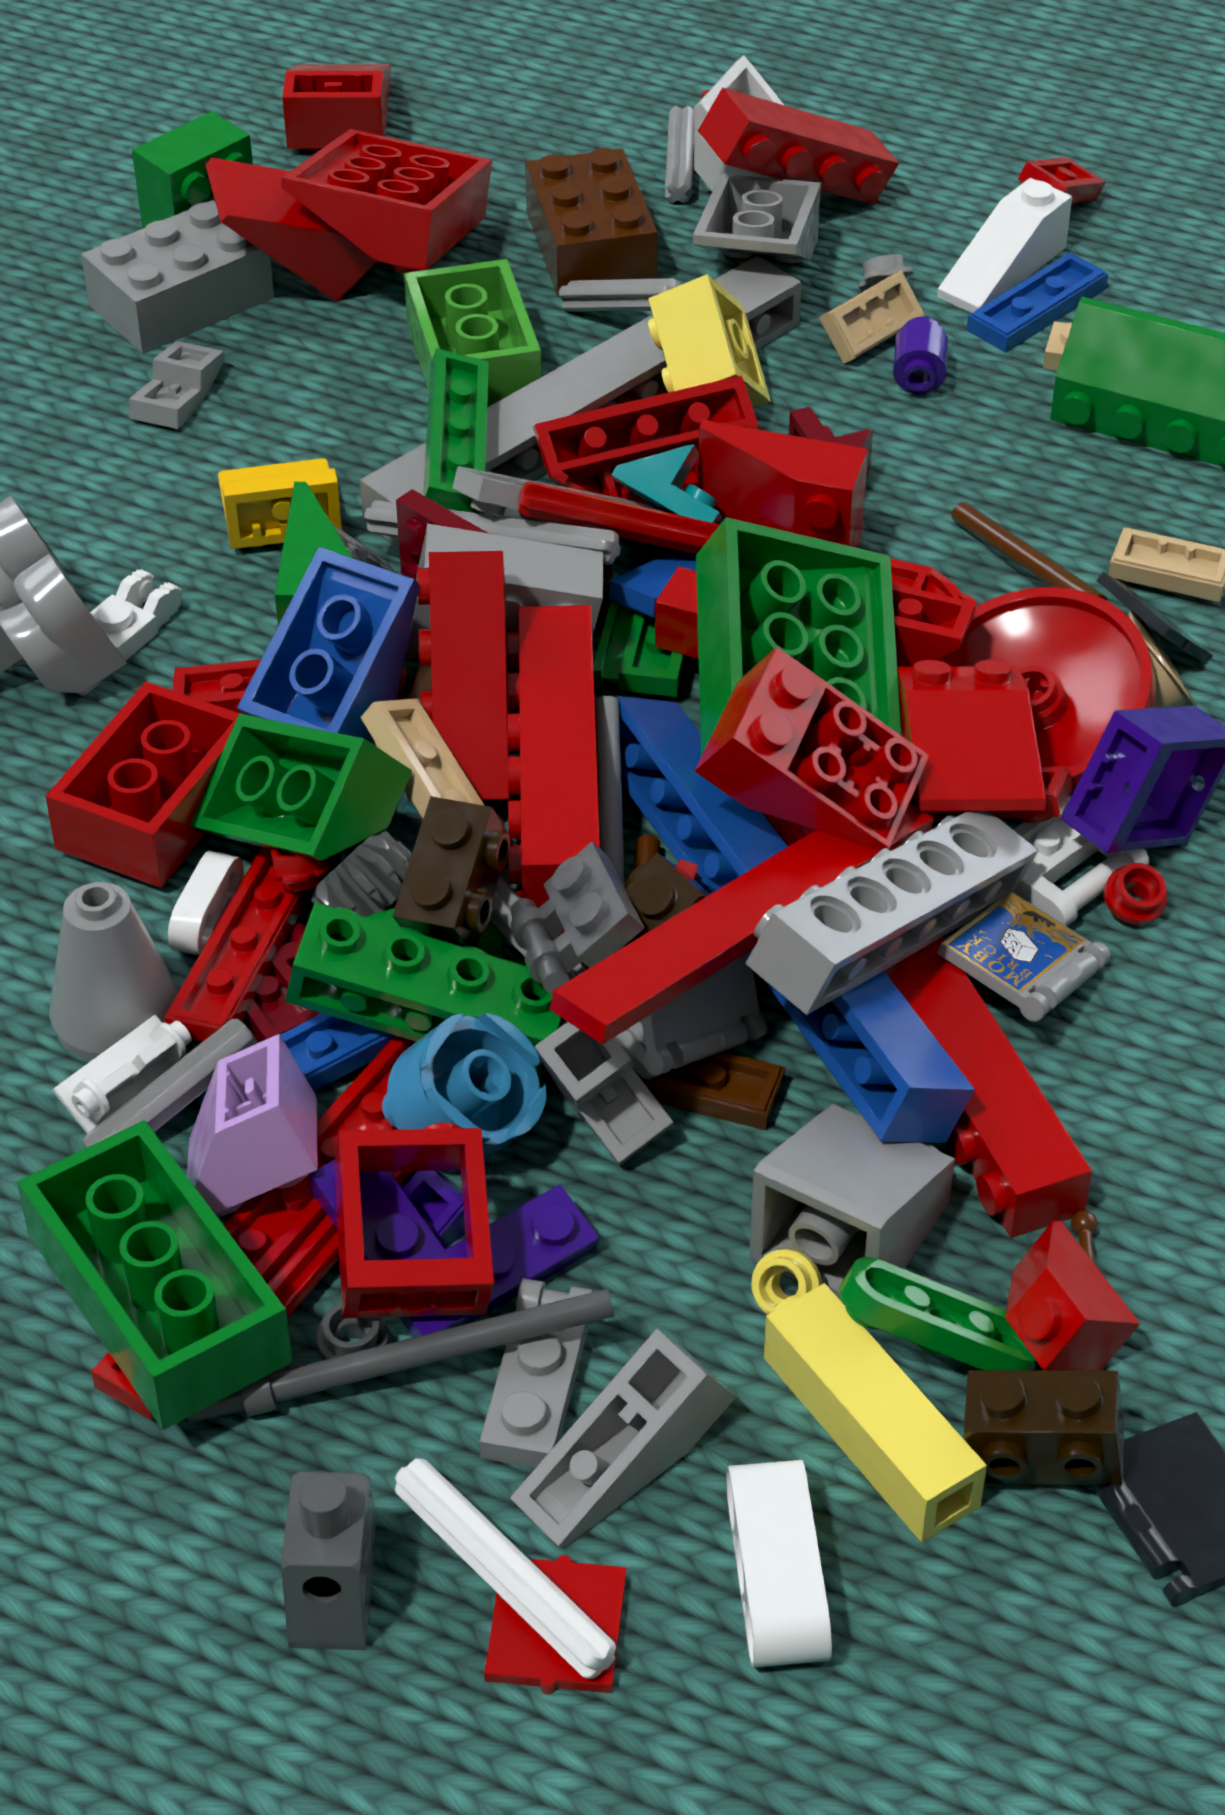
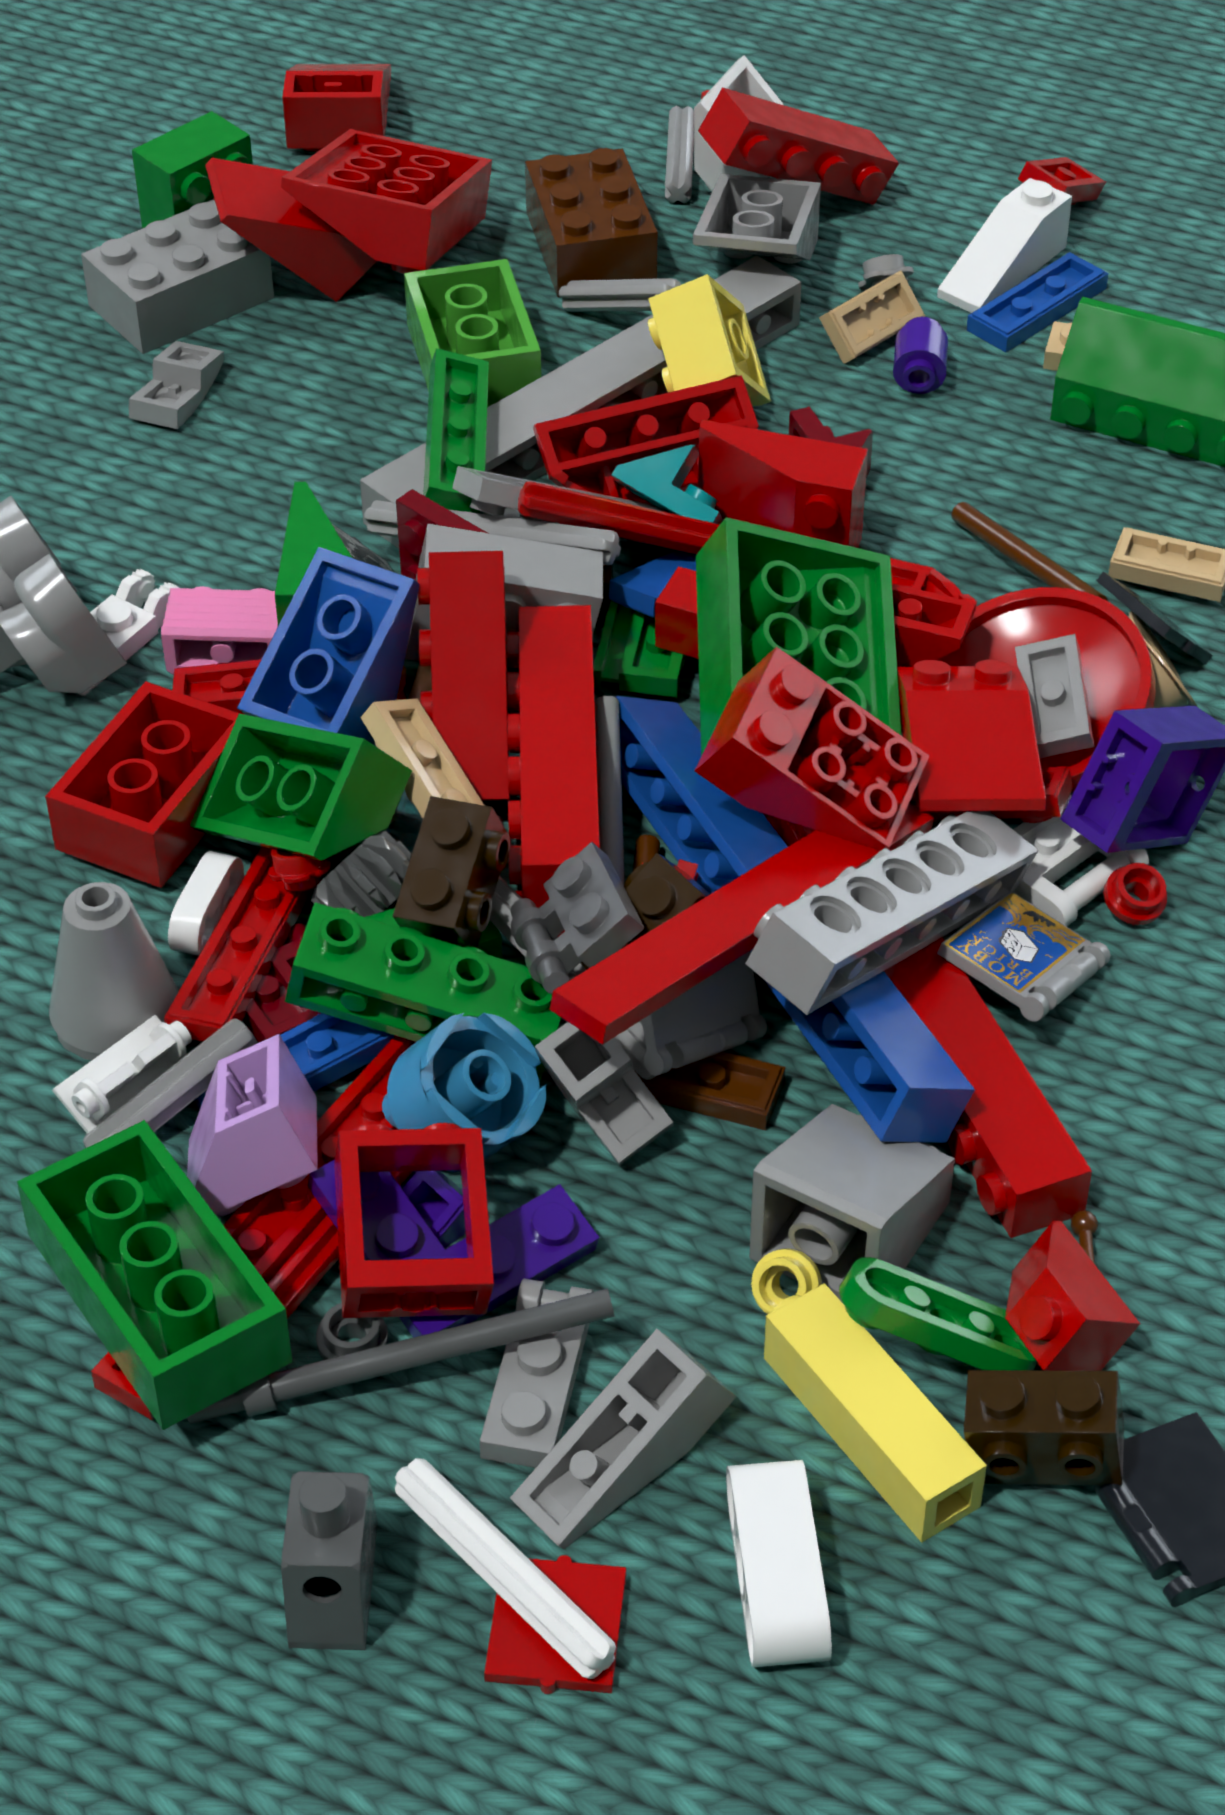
(217, 626): none -> bright pink brick
(260, 499): yellow bracket -> none
(1056, 694): none -> light grey plate

